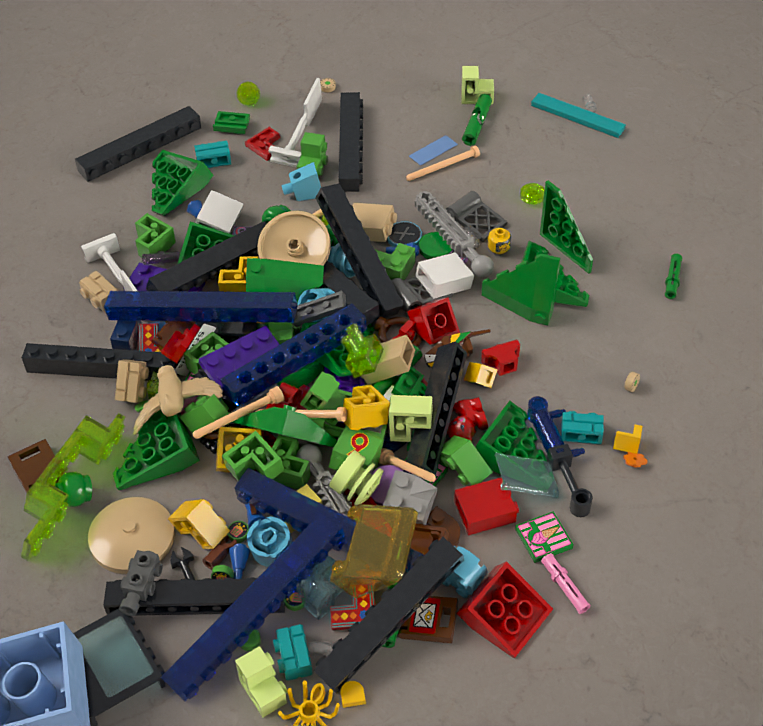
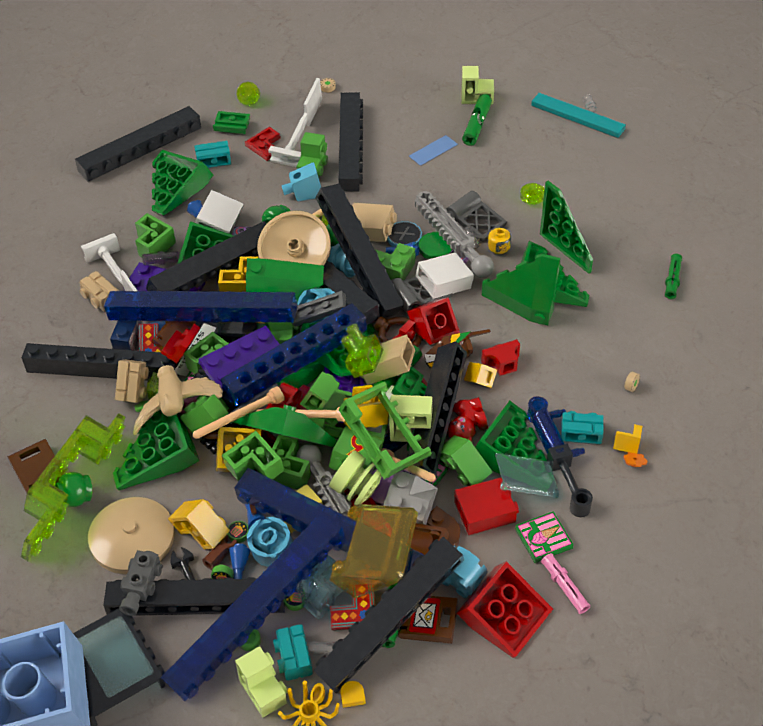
(381, 460): none -> bright green hinge
(474, 151): light nougat bar -> none

